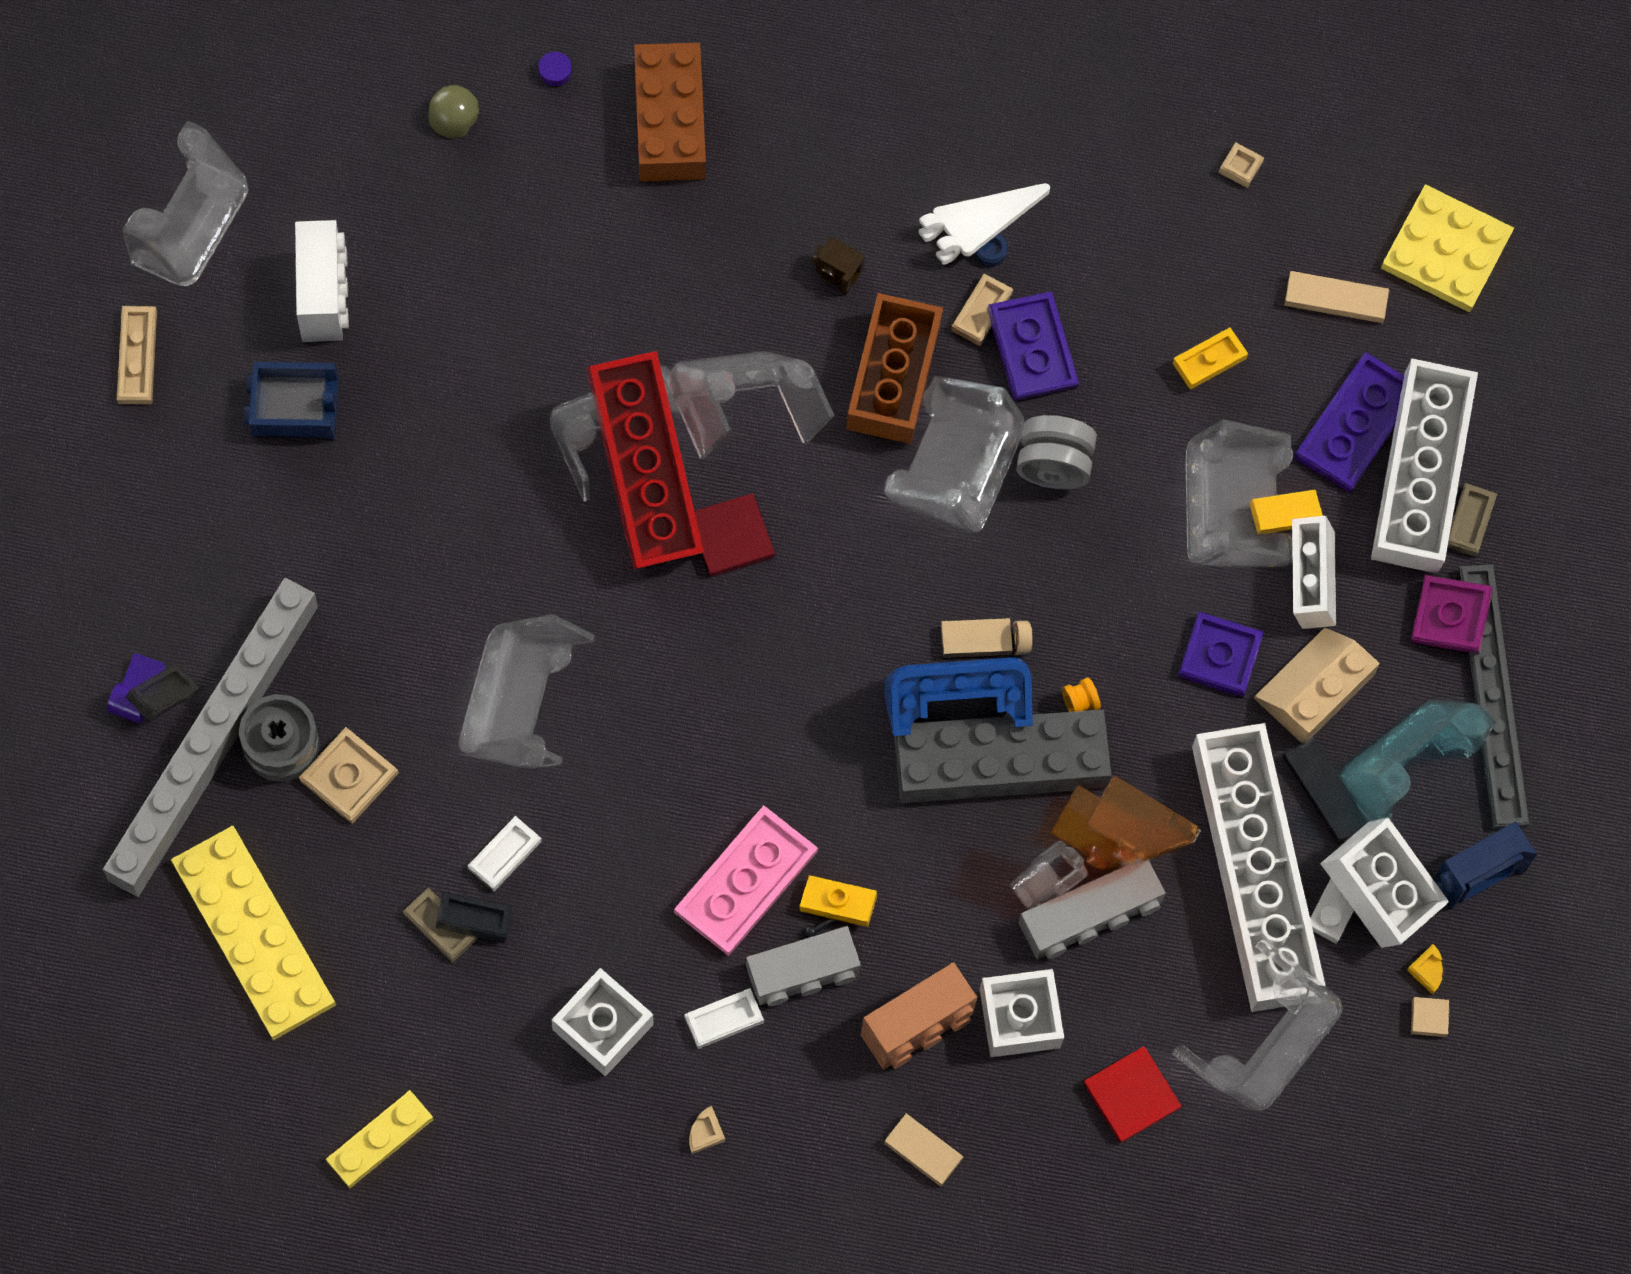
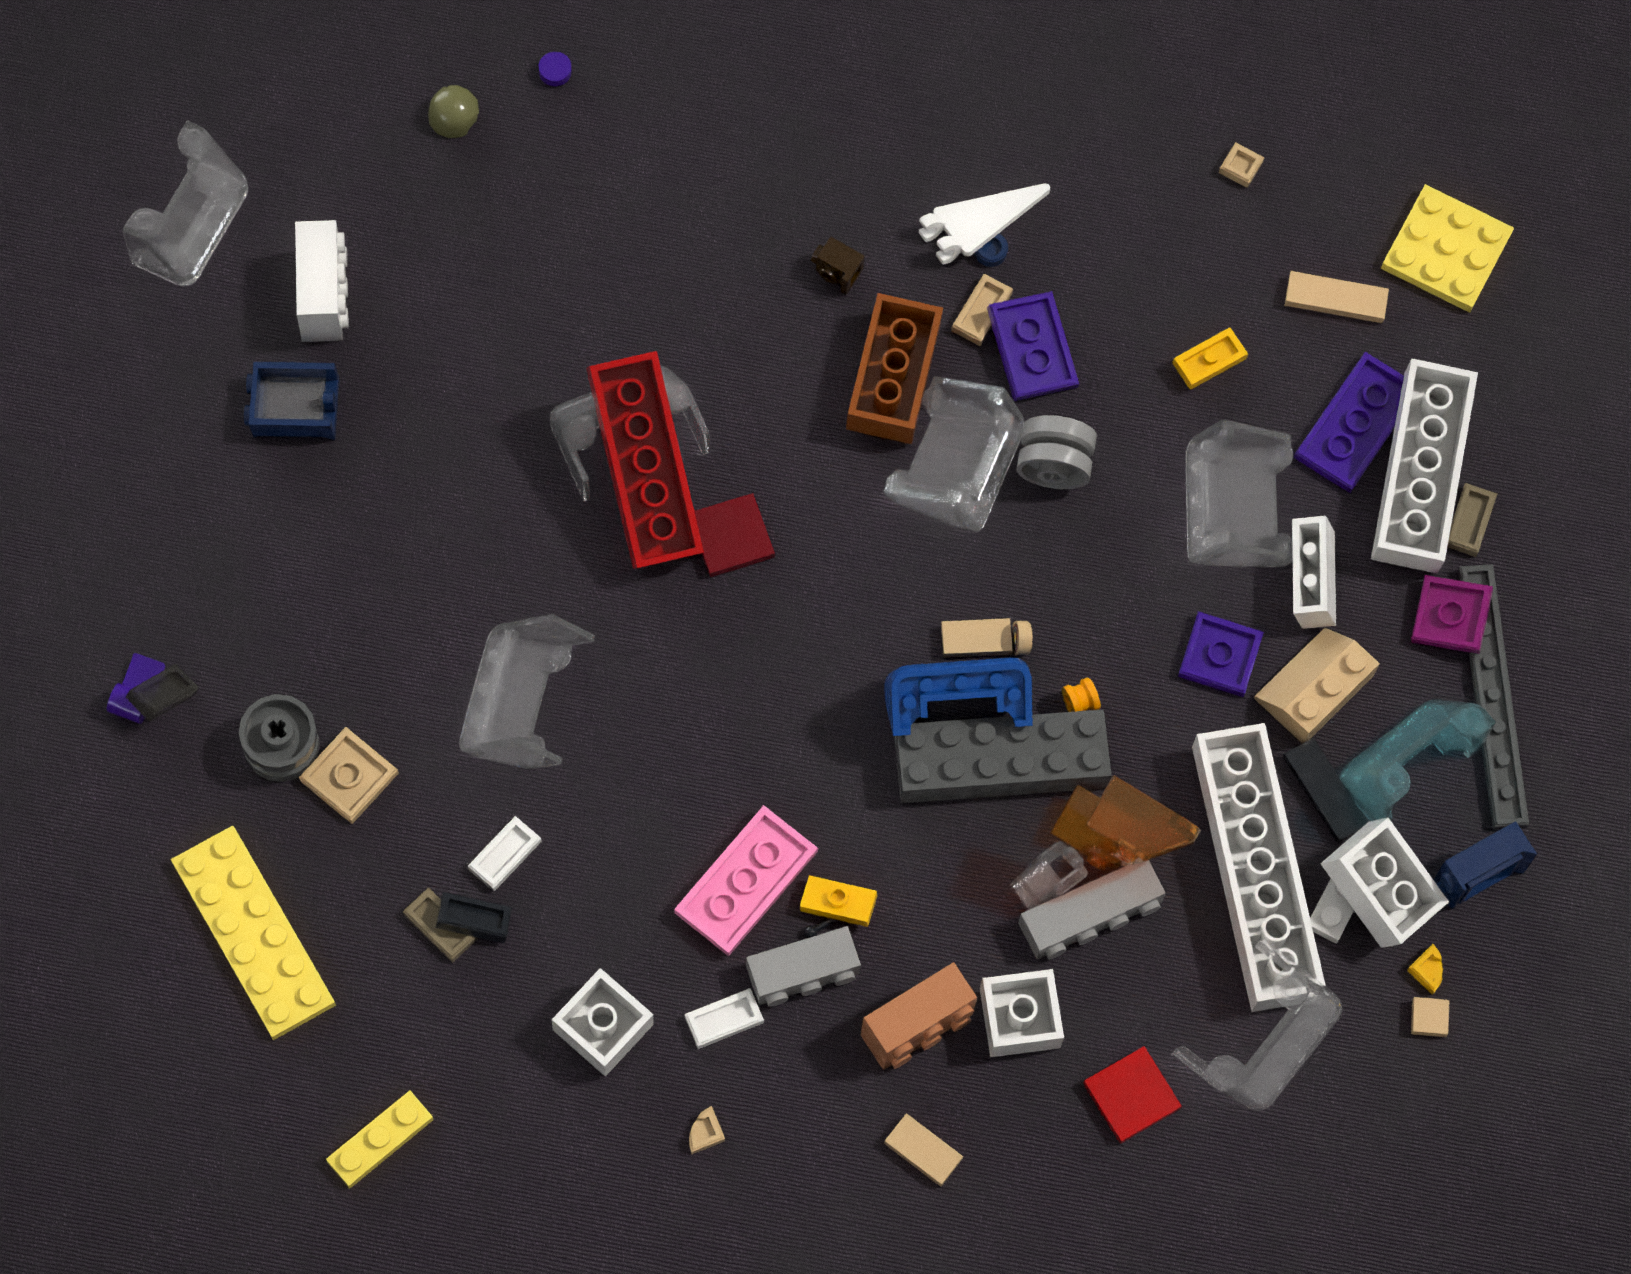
(136, 355): tan tile -> none
(210, 738): light grey brick -> none
(669, 112): dark orange brick -> none
(705, 383): clear windscreen -> none
(1277, 511): yellow tile -> none

